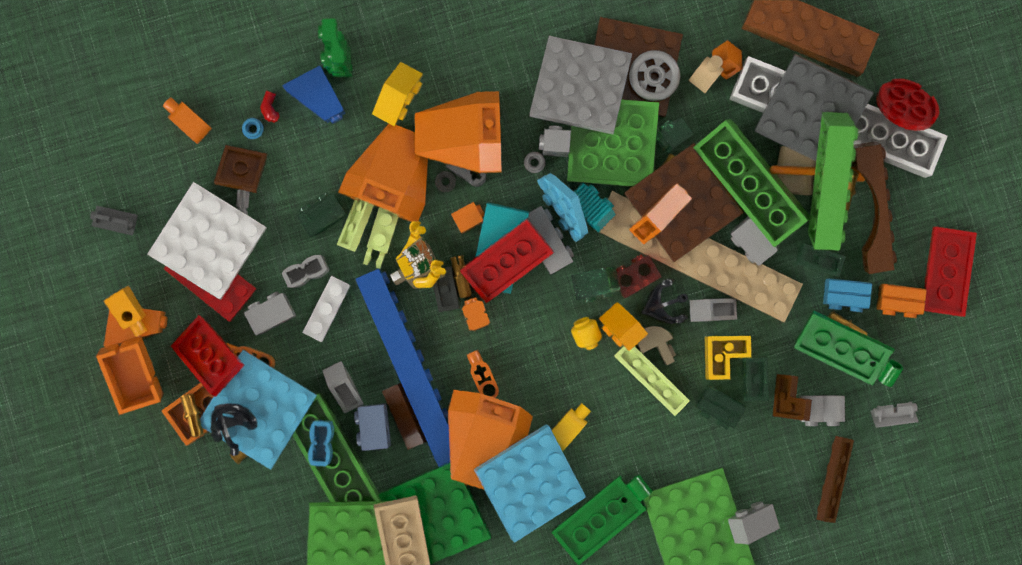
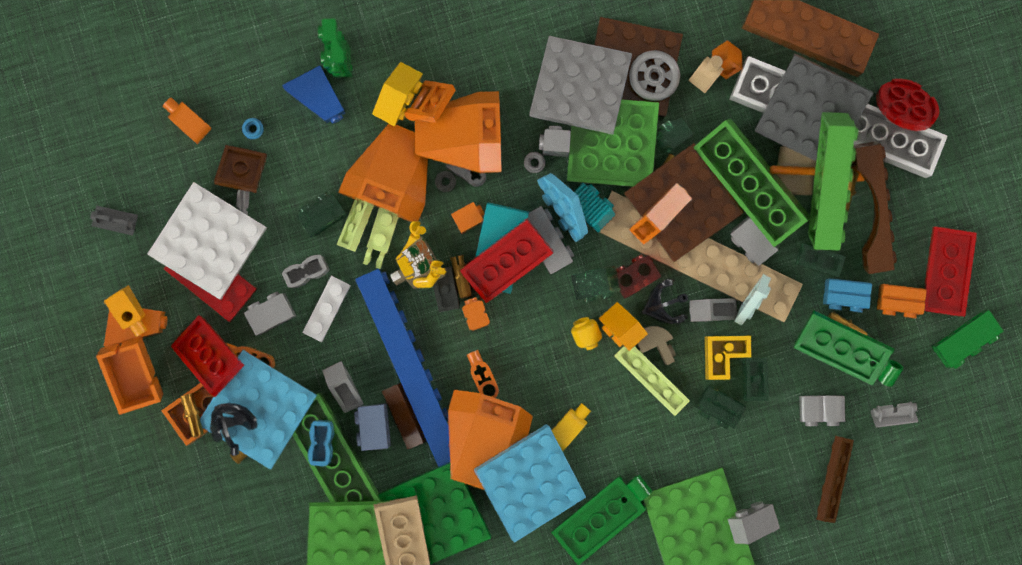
(267, 108): red arm -> none
(430, 101): none -> orange plate
(753, 300): none -> light aqua plate
(785, 400): reddish brown plate -> none
(968, 339): none -> green brick

